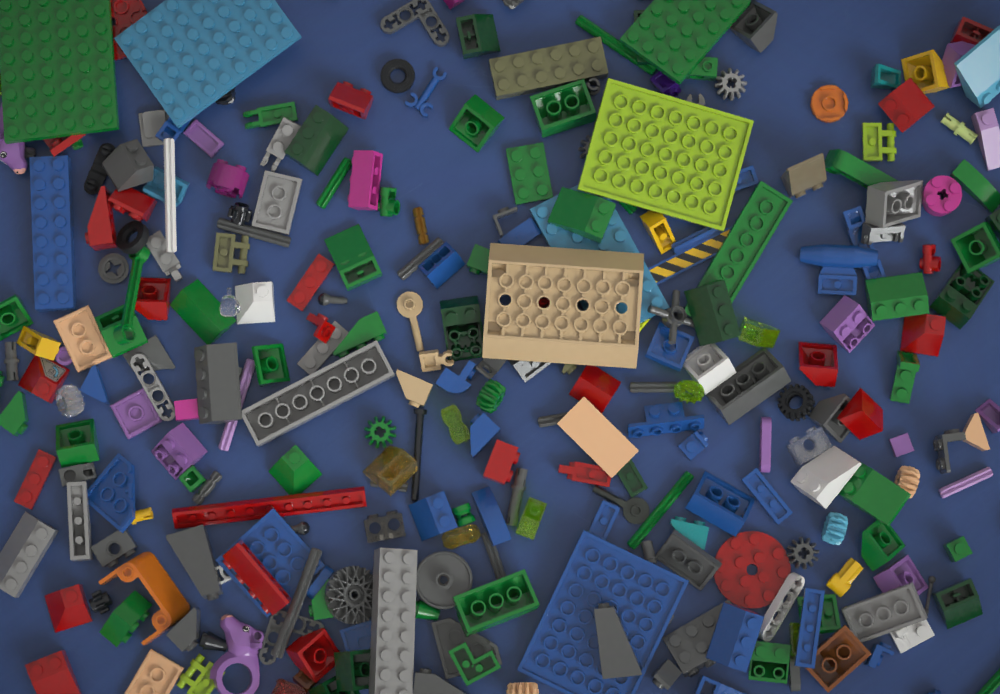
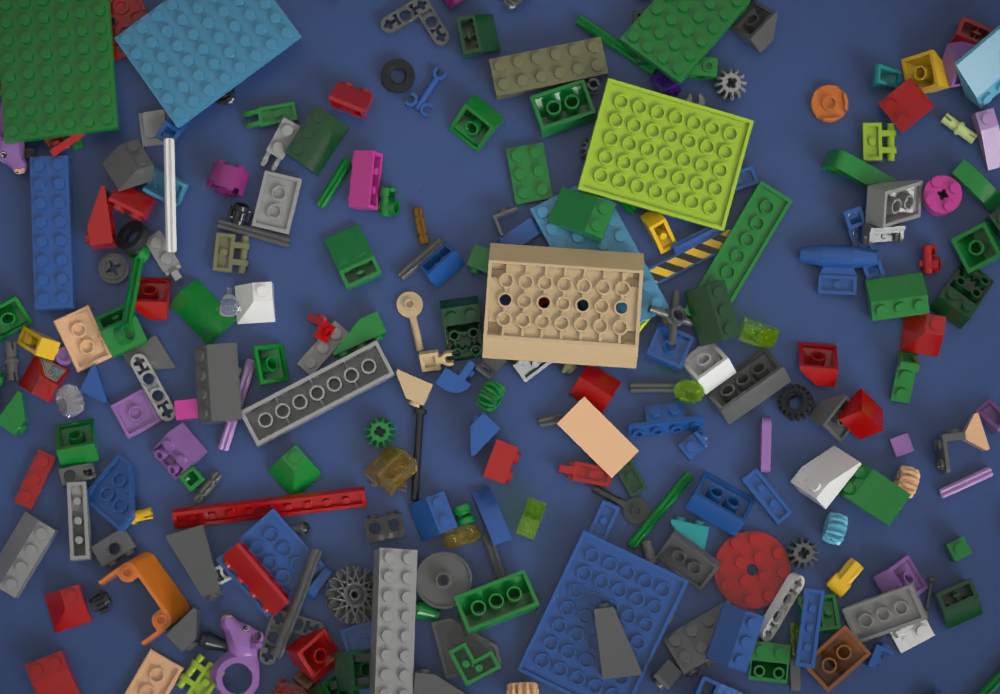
(97, 173): black piece -> none
(126, 618): green brick -> none
(203, 138): medium lavender tile -> none
(310, 282): red plate -> none
(319, 608): green slope -> none
(325, 299): dark grey piece -> none
(453, 420): clear neon green brick -> none
(518, 488): dark grey pin -> none
(805, 176): dark tan slope -> none
(820, 444): clear brick -> none
(847, 323): medium lavender slope -> none
(879, 544): green slope -> none

